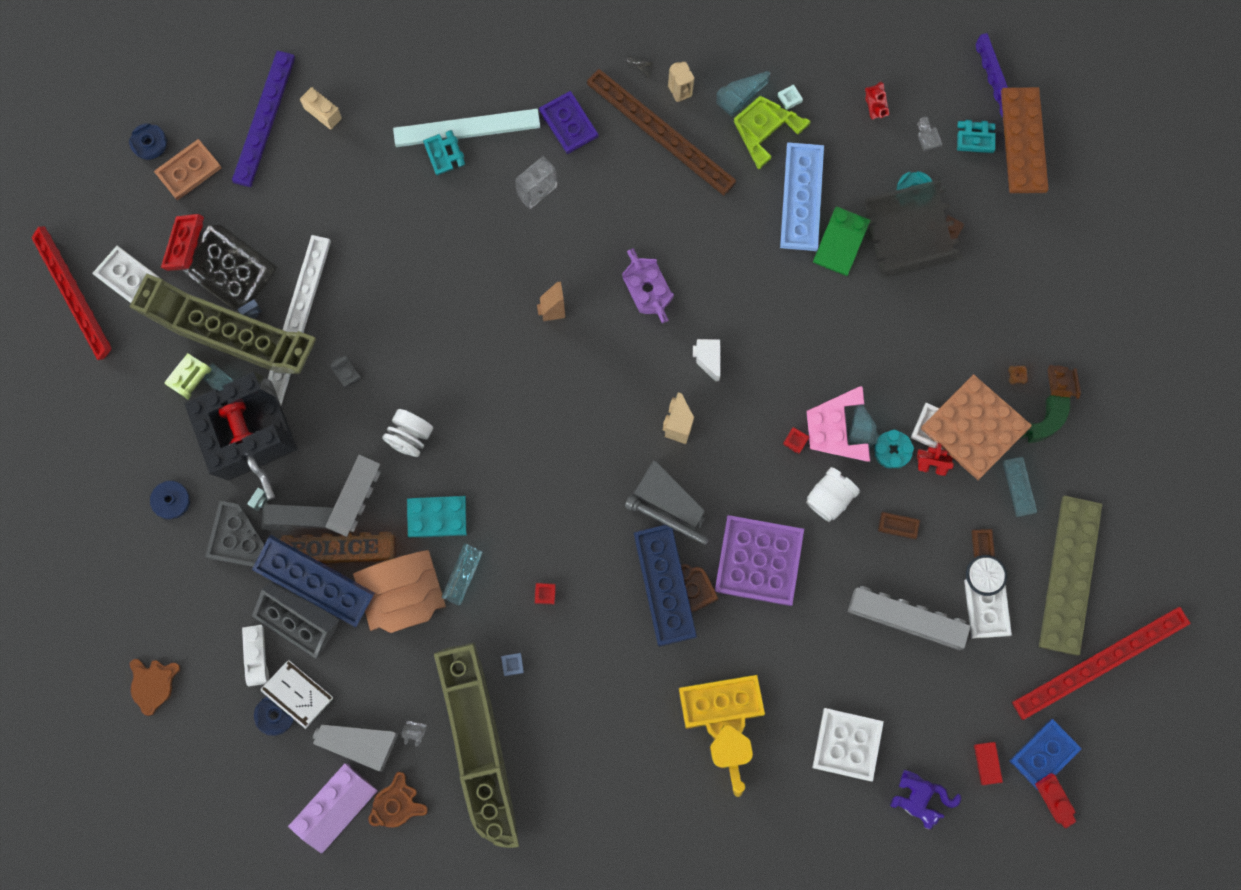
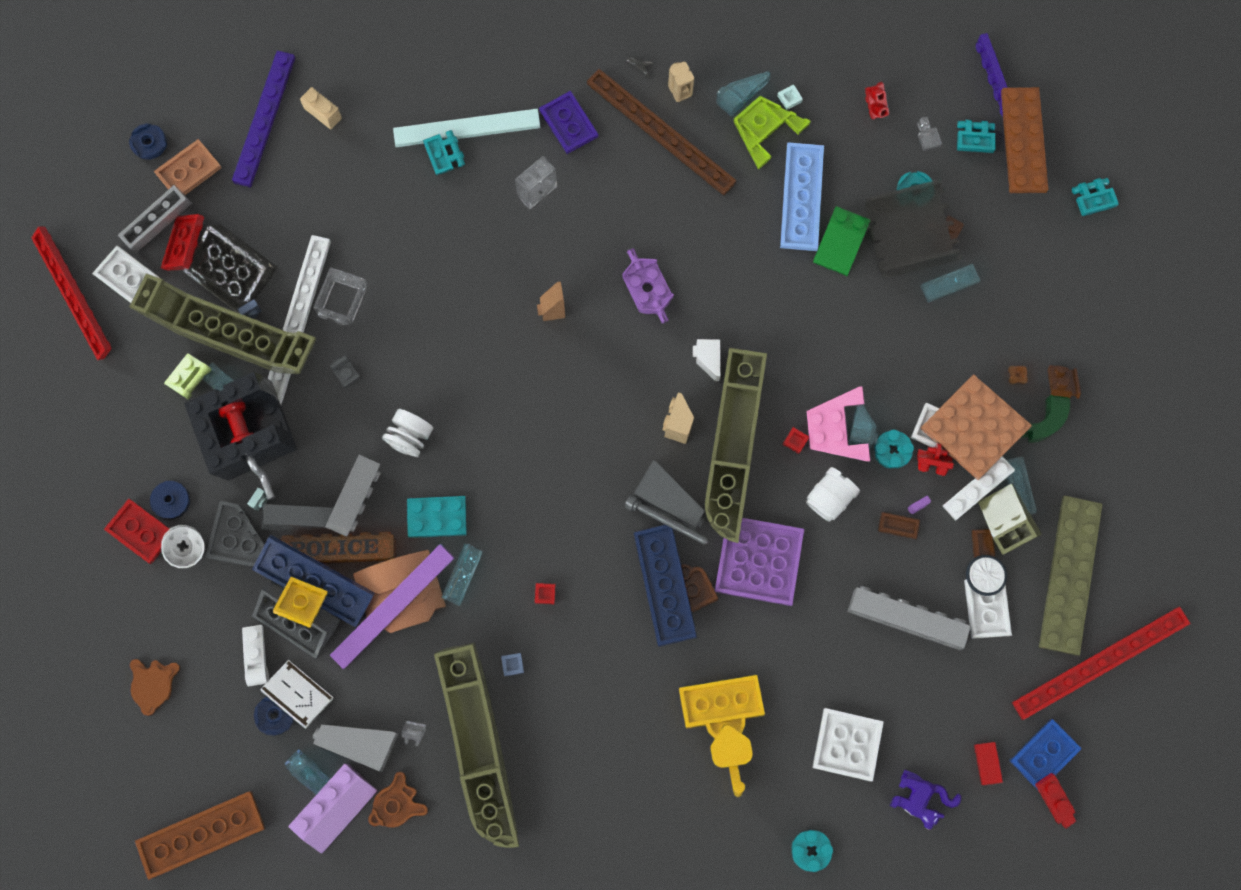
(138, 531): none -> red plate
(155, 219): none -> light grey brick
(189, 555): none -> white wheel
(199, 835): none -> dark orange plate
(300, 602): none -> yellow plate
(306, 771): none -> clear light blue slope
(344, 278): none -> clear window
(392, 606): none -> medium lavender tile
(734, 441): none -> olive slope
(823, 849): none -> teal plate
(919, 505): none -> medium lavender tile
(950, 283): none -> clear light blue plate
(977, 489): none -> white plate
(1008, 519): none -> slope
(1097, 201): none -> teal plate

